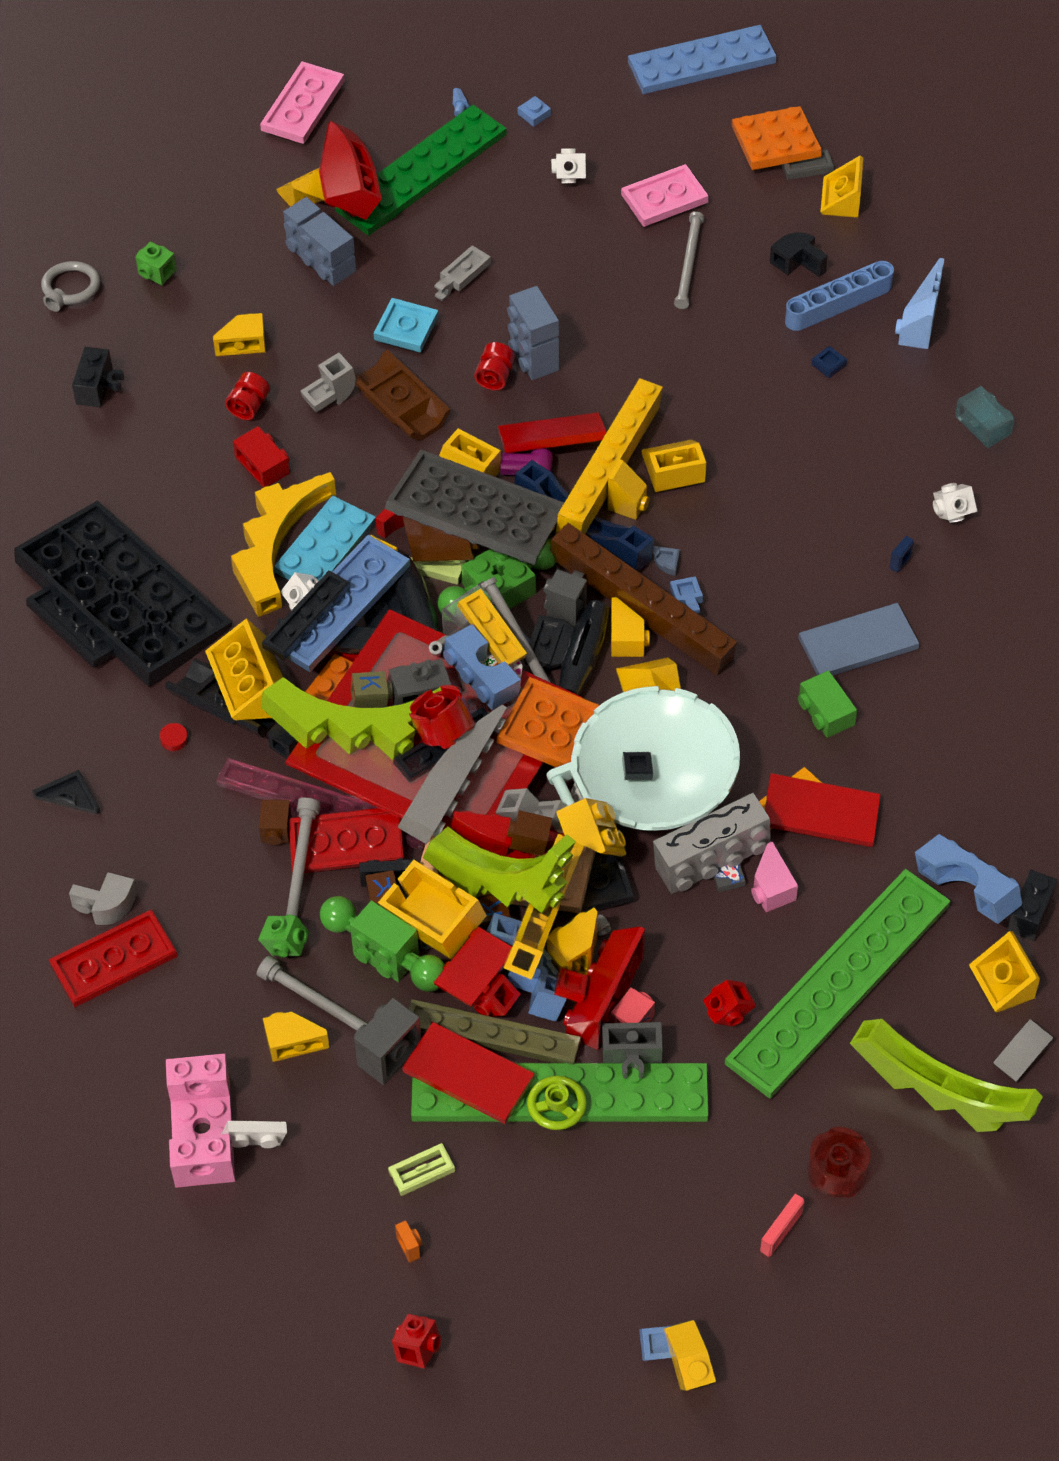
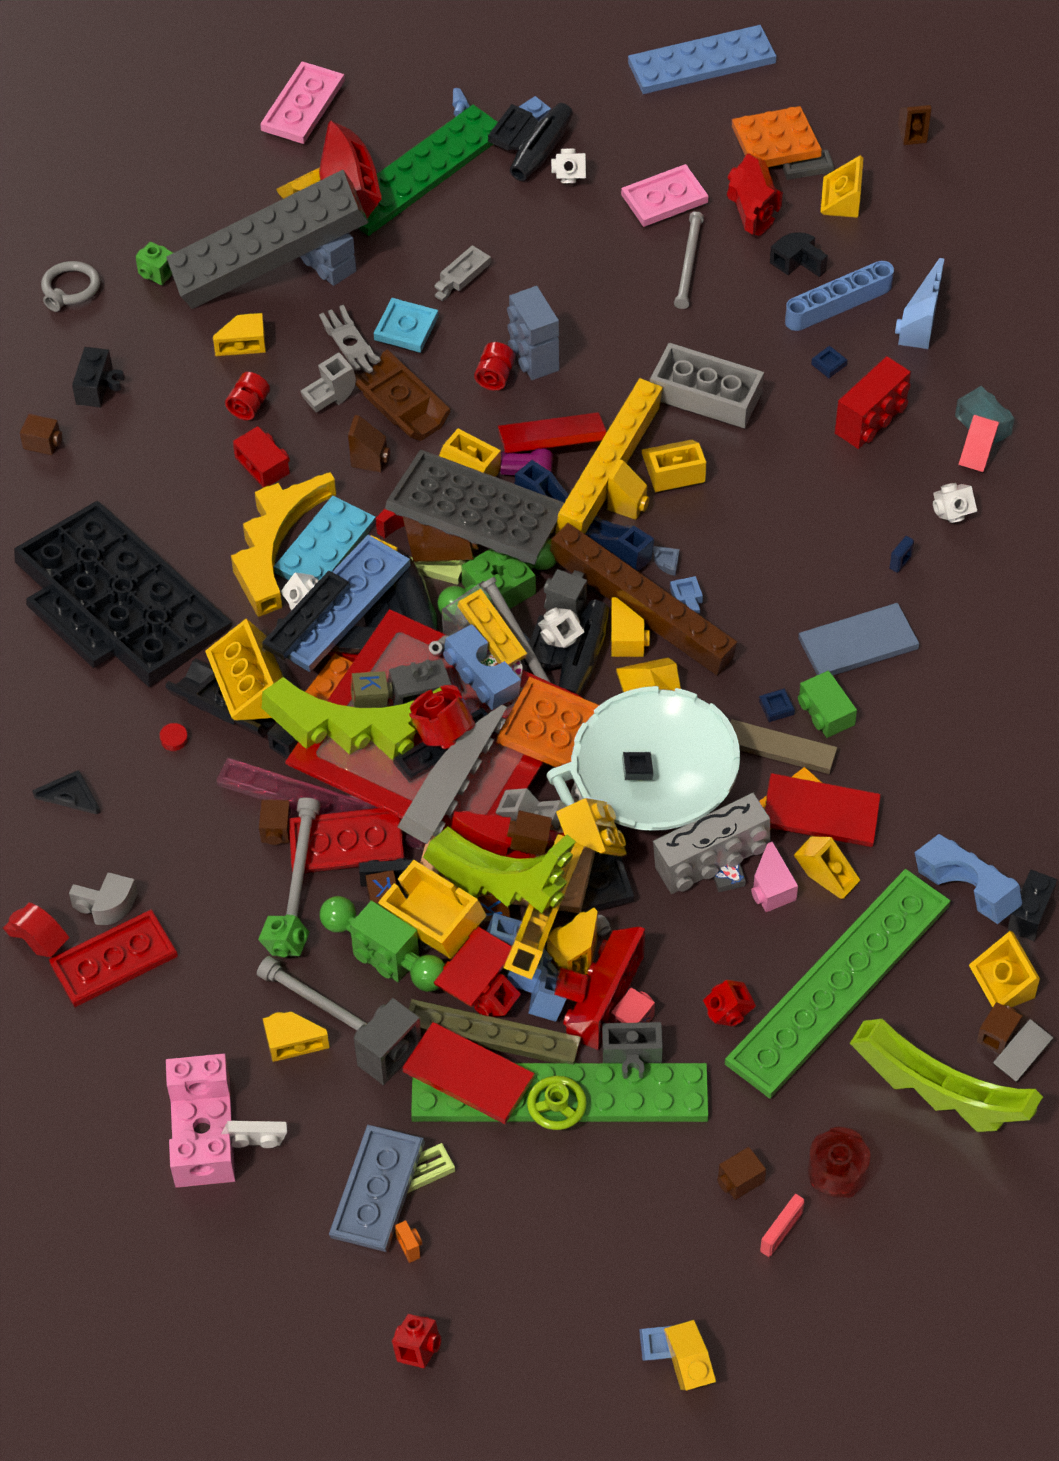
(37, 929): none -> red brick
(40, 434): none -> reddish brown brick
(267, 239): none -> dark grey brick
(342, 332): none -> light grey piece
(367, 446): none -> reddish brown slope
(377, 1188): none -> sand blue tile
(531, 138): none -> black plate
(567, 630): none -> white brick
(708, 385): none -> light grey brick
(741, 1173): none -> reddish brown brick
(754, 194): none -> red brick
(776, 705): none -> dark blue tile
(784, 747): none -> dark tan tile
(827, 865): none -> yellow slope
(872, 402): none -> red brick
(914, 124): none -> reddish brown slope
(979, 443): none -> coral tile
(999, 1027): none -> reddish brown brick

